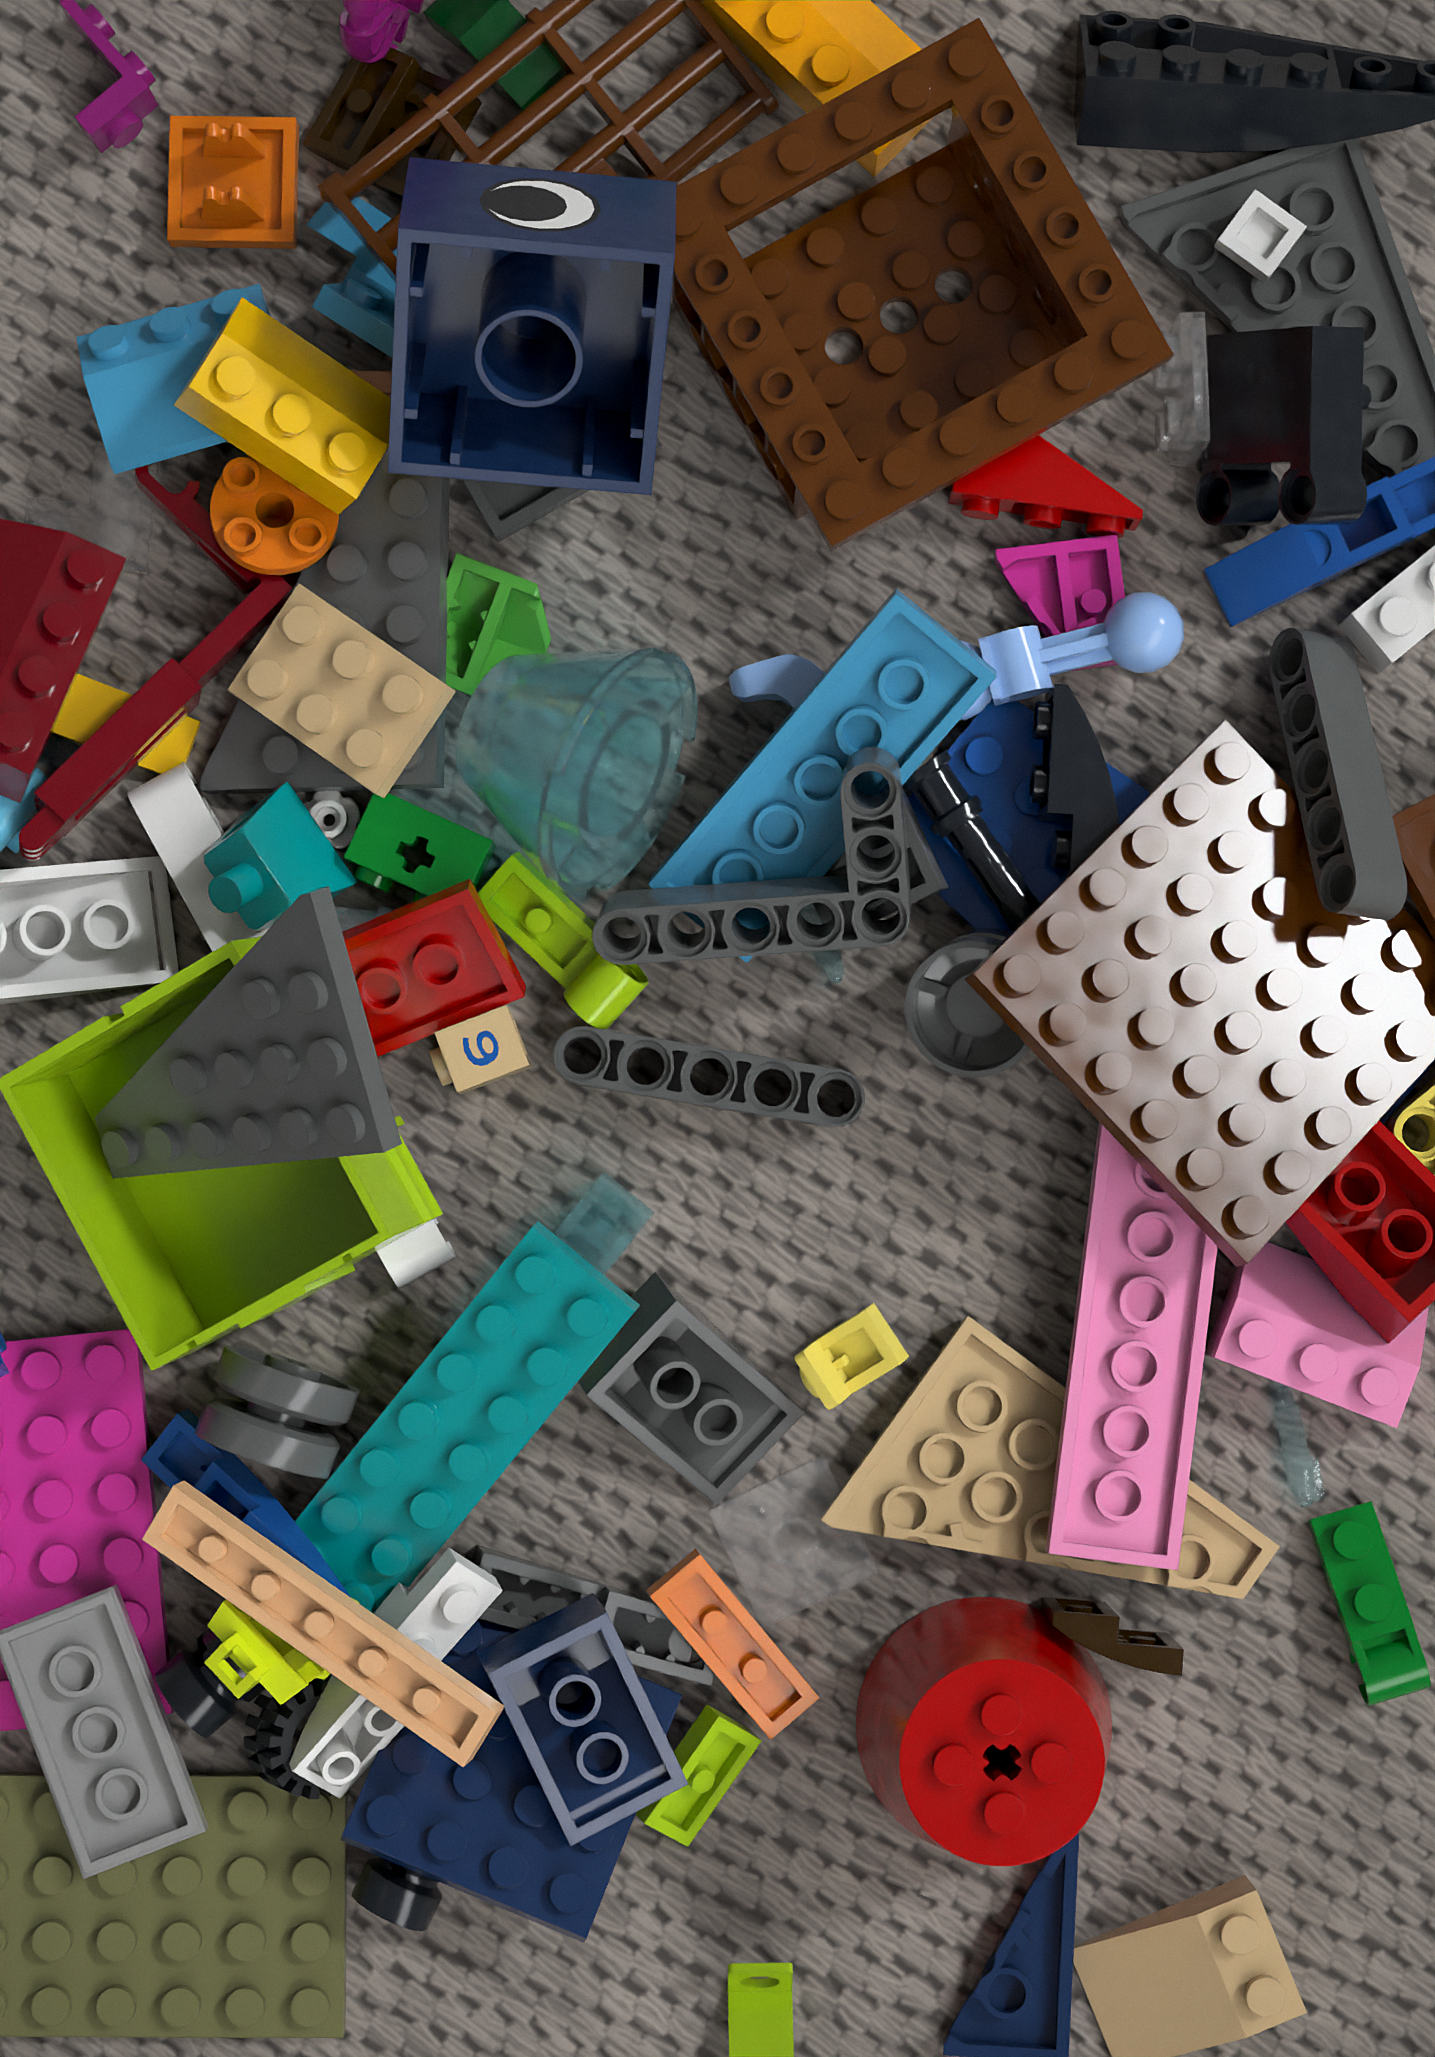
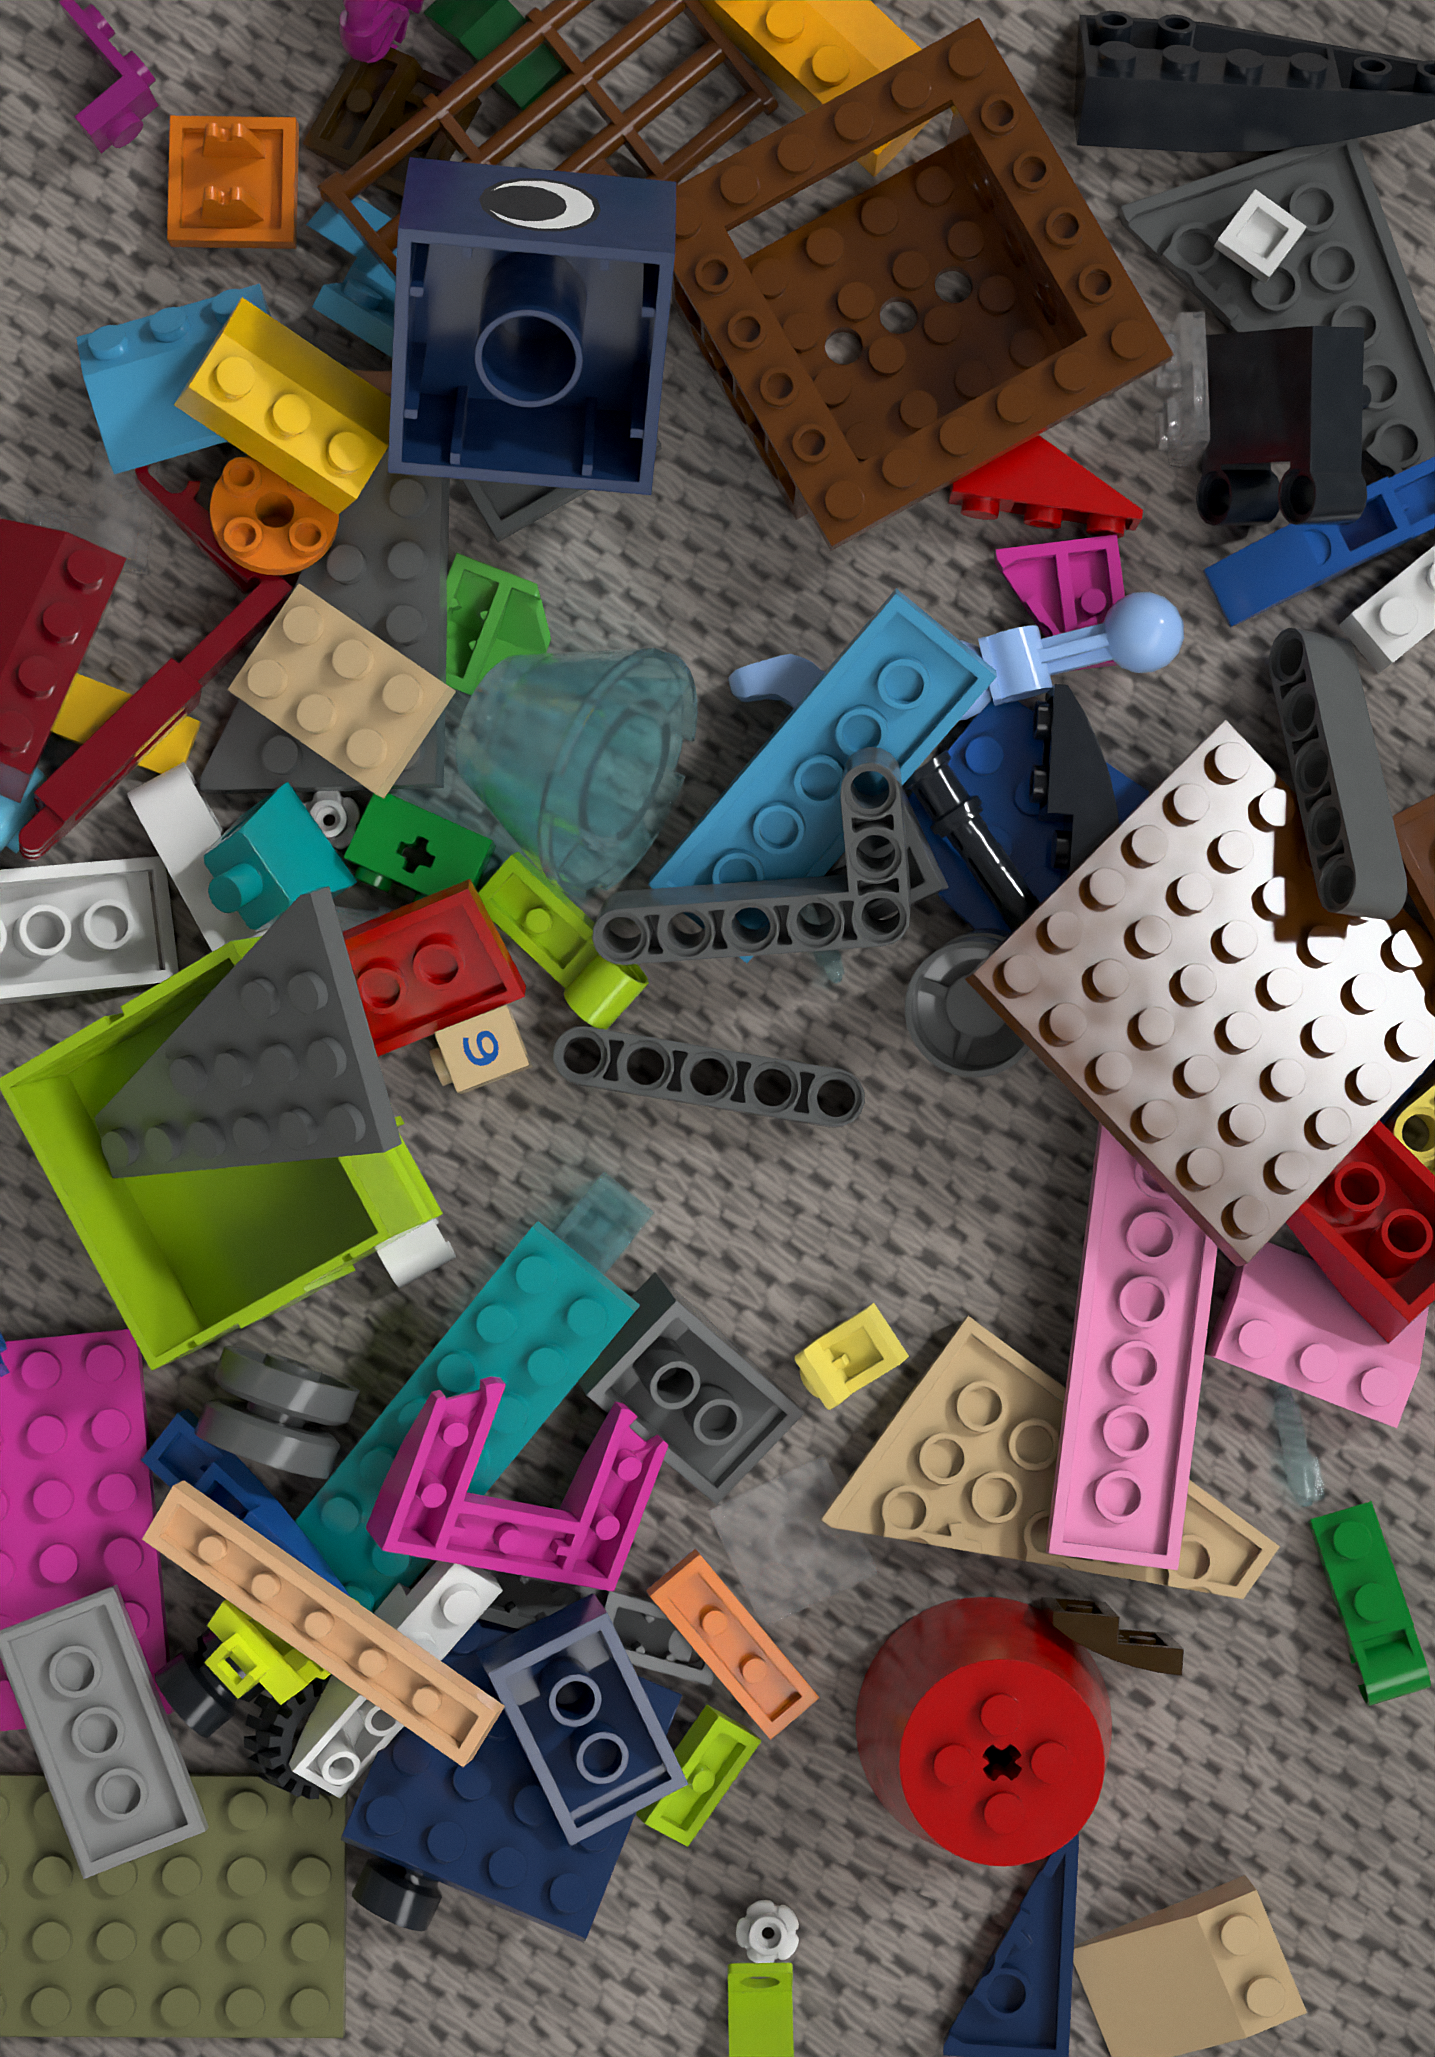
(432, 1516): none -> dark pink wedge
(763, 1915): none -> white plate

